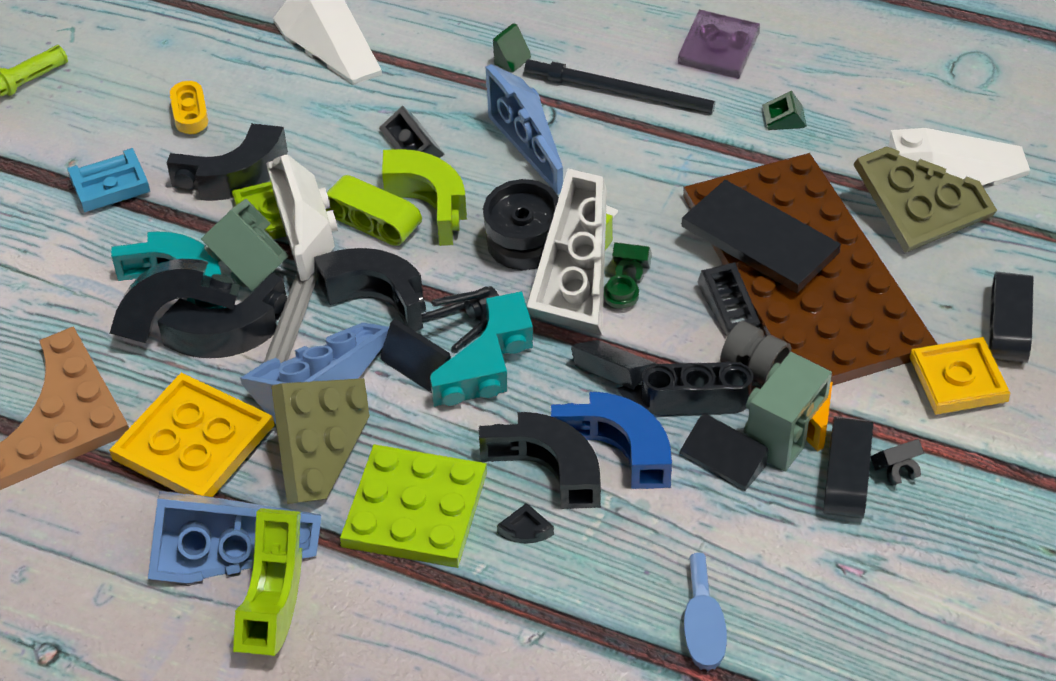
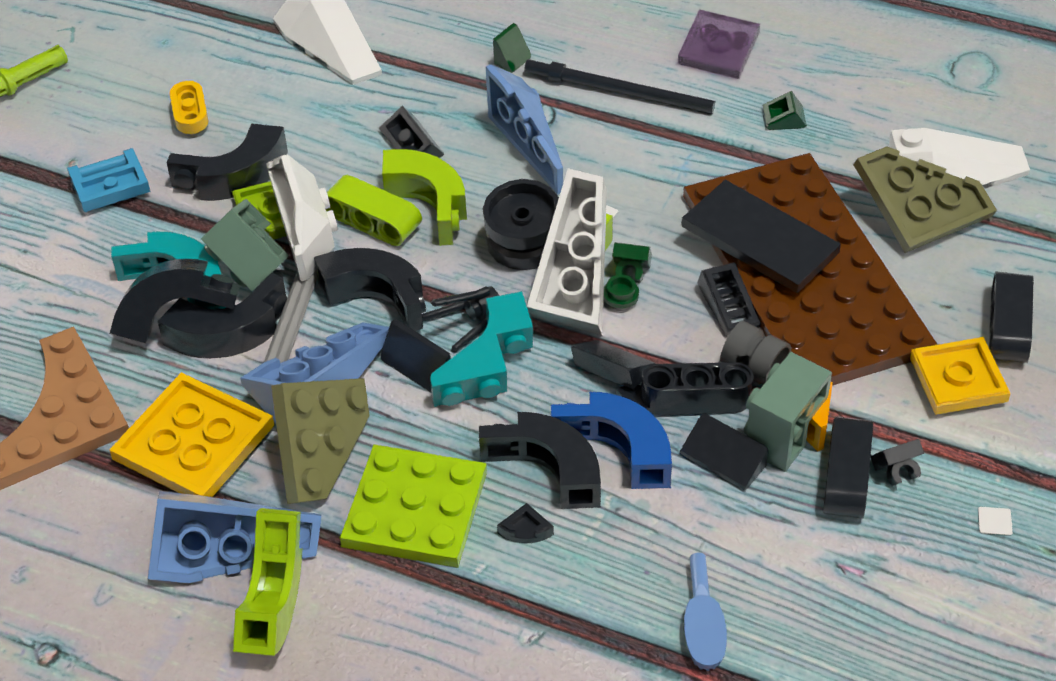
(995, 520): none -> white sticker

